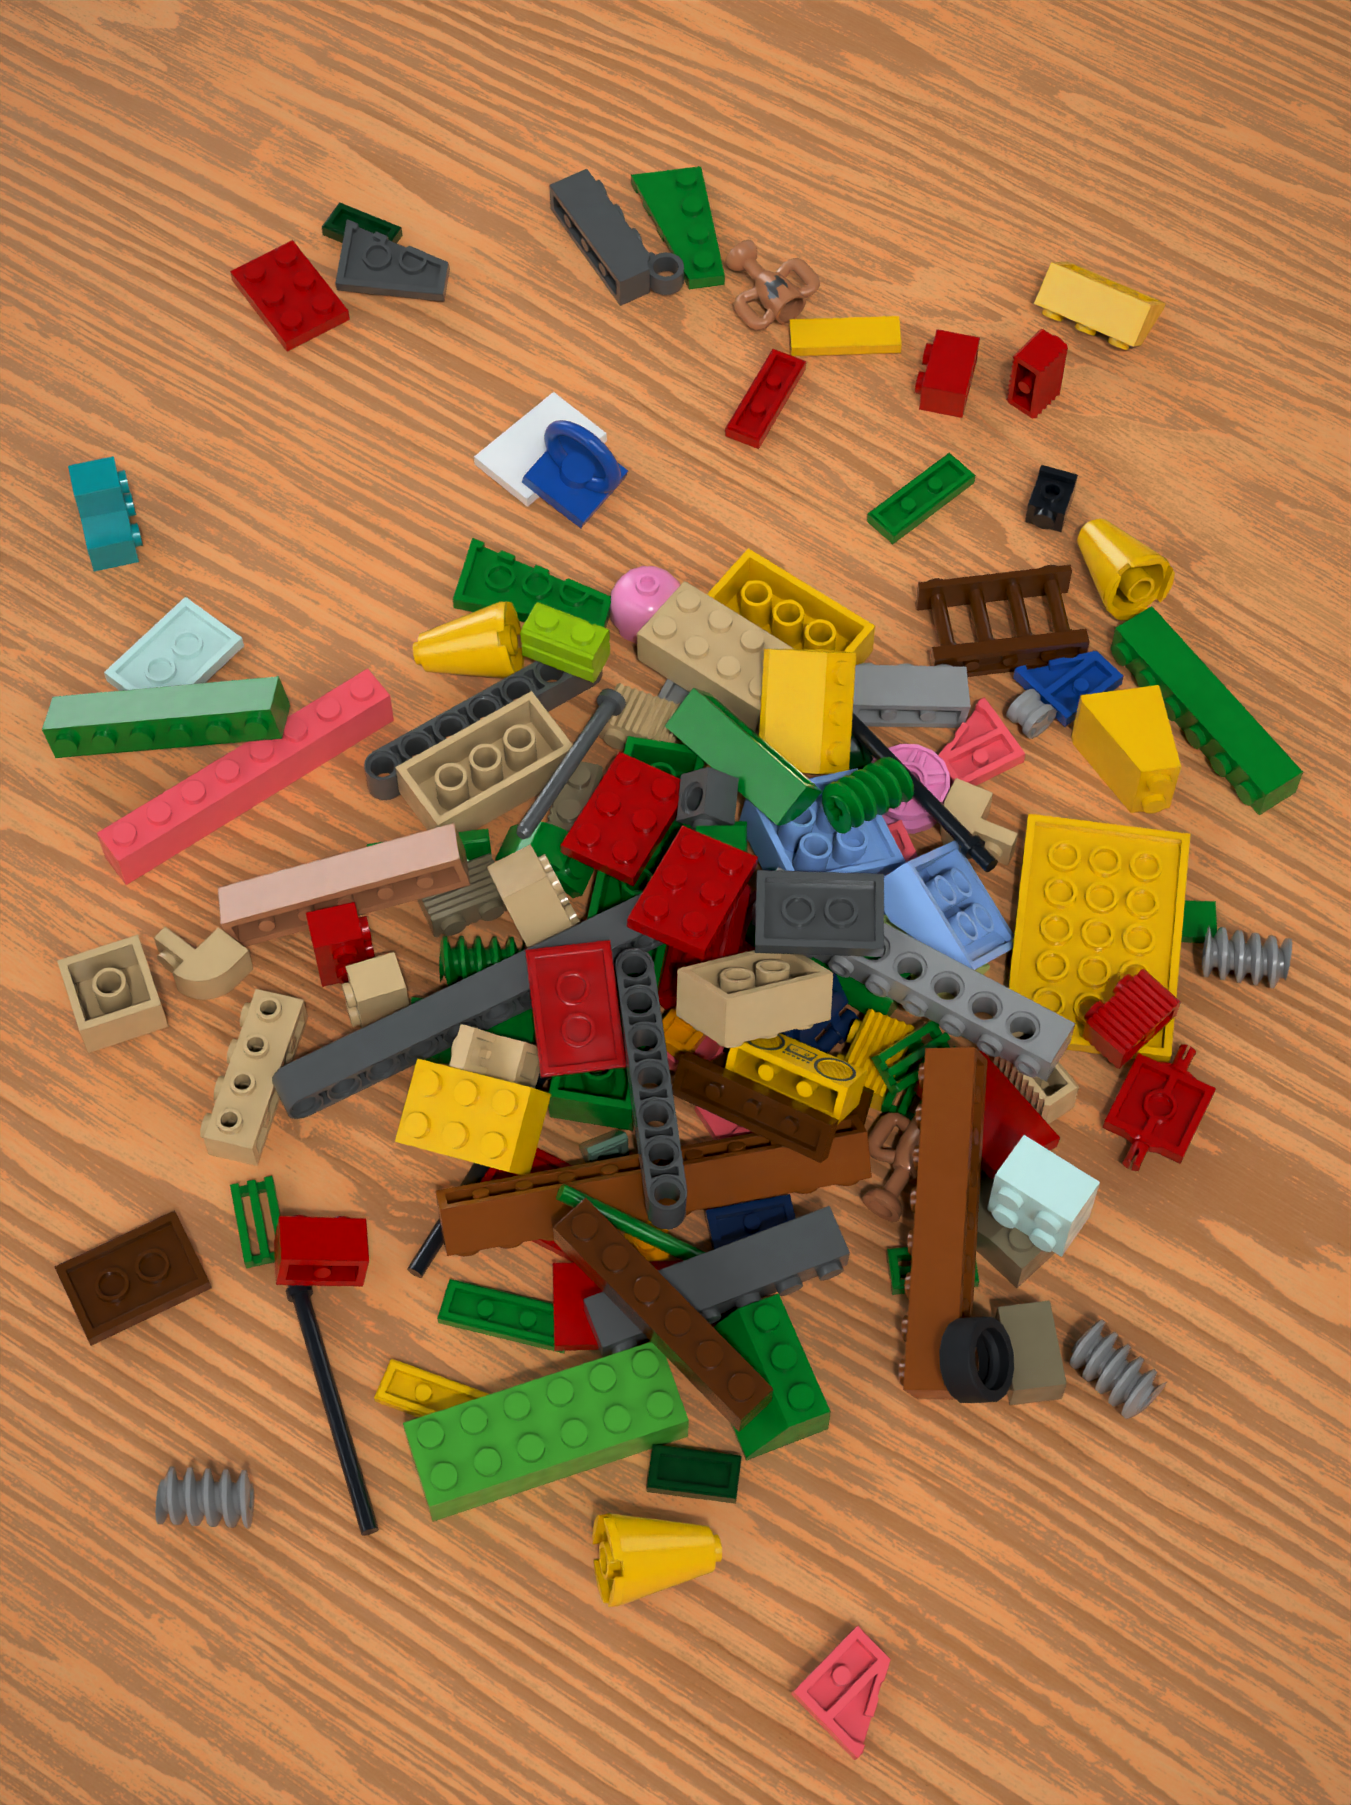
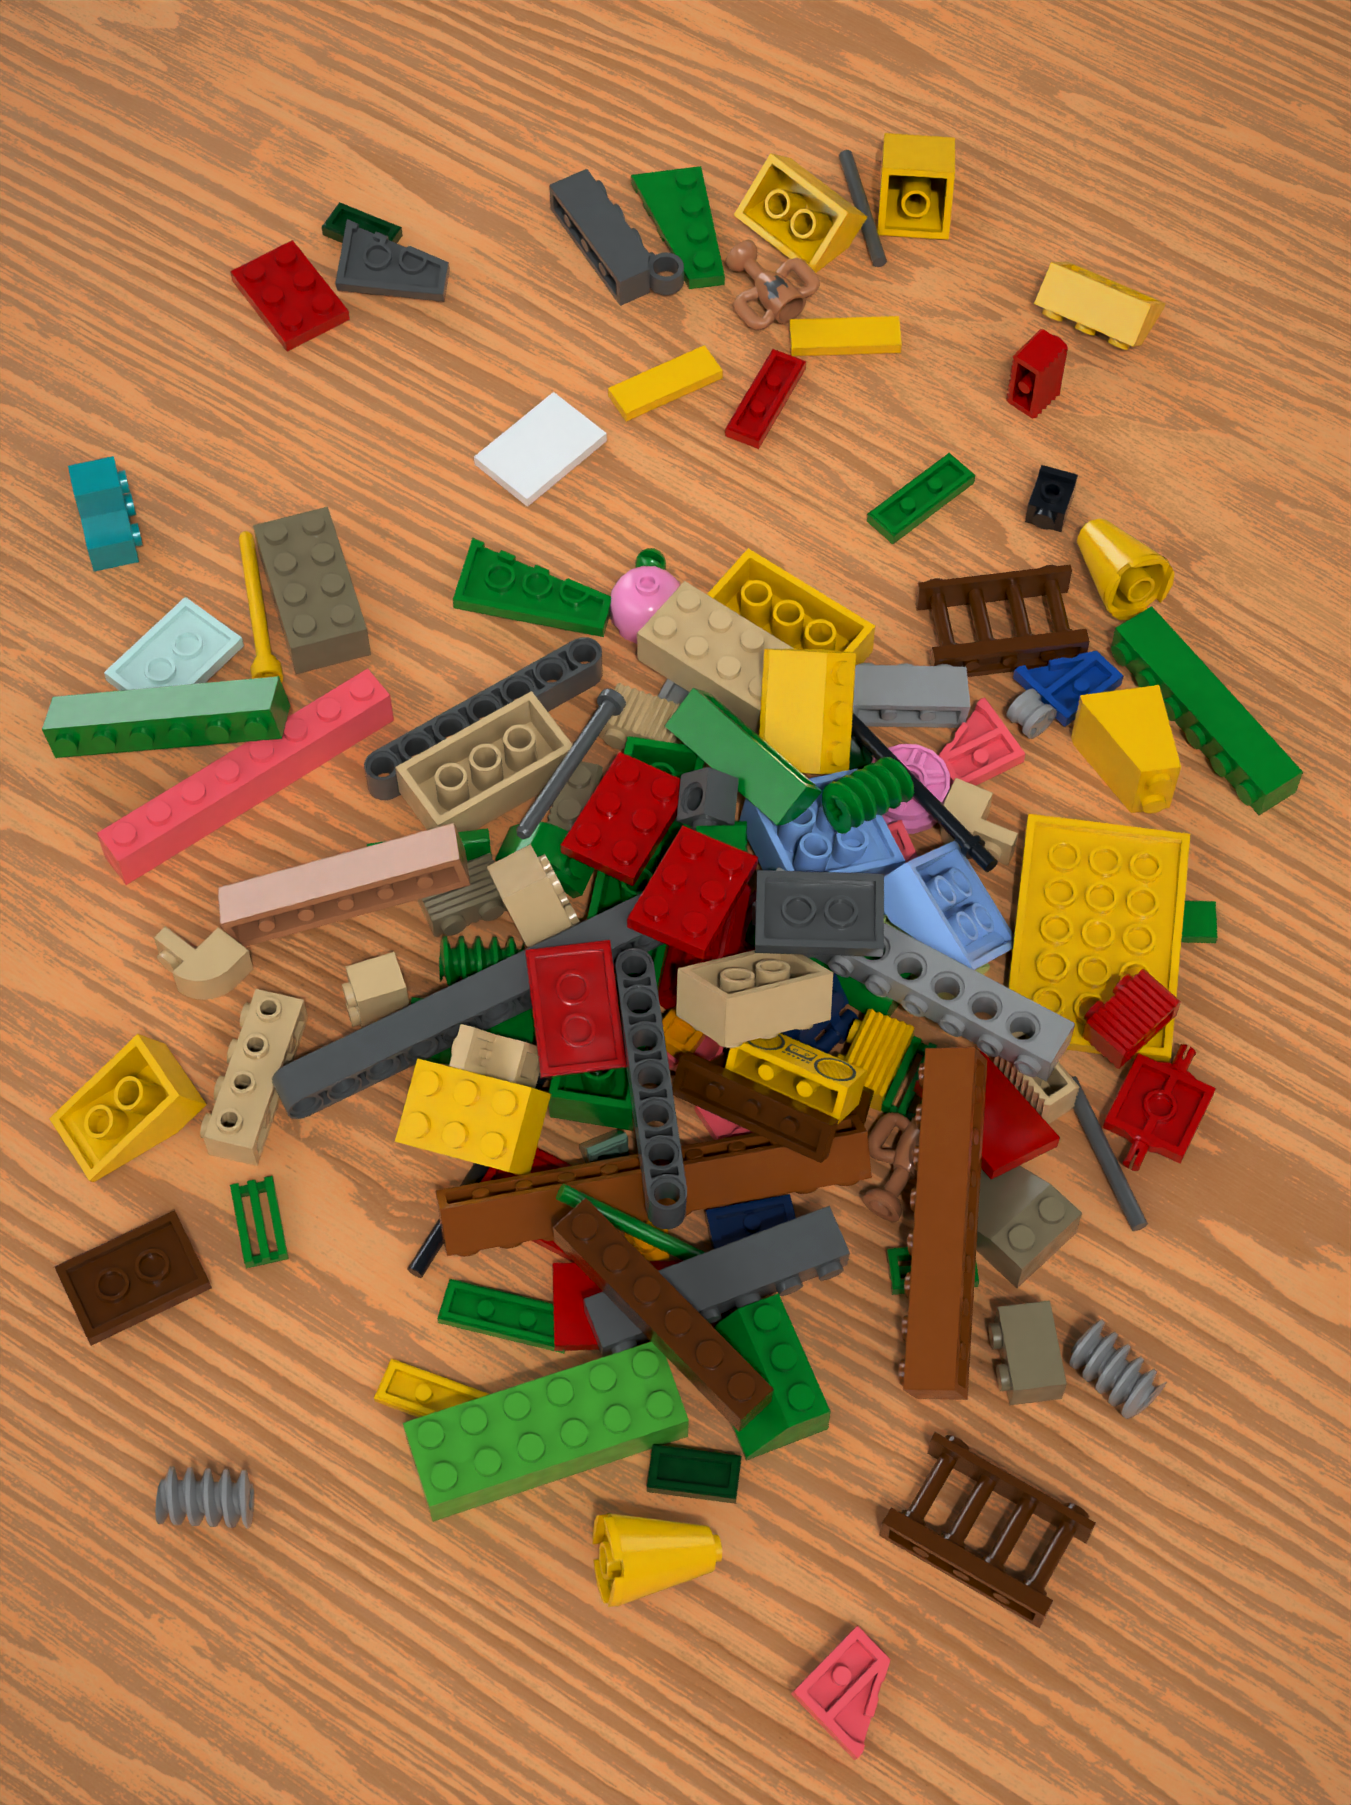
(112, 993): tan brick -> none
(127, 1107): none -> yellow slope
(264, 663): none -> yellow piece
(312, 590): none -> dark tan brick
(321, 1251): red brick -> none
(332, 1404): black bar -> none
(339, 941): red brick -> none
(473, 644): yellow cone -> none
(565, 642): lime brick -> none
(574, 471): blue tile -> none
(651, 557): none -> green hinge
(665, 383): none -> yellow tile
(799, 213): none -> yellow slope
(861, 203): none -> dark grey bar
(916, 186): none -> yellow slope
(939, 1040): green tile -> none
(948, 373): red brick -> none
(959, 1363): black tyre -> none
(987, 1573): none -> reddish brown fence
(1042, 1196): light aqua brick -> none
(1108, 1161): none -> dark grey bar
(1246, 957): light grey piece -> none

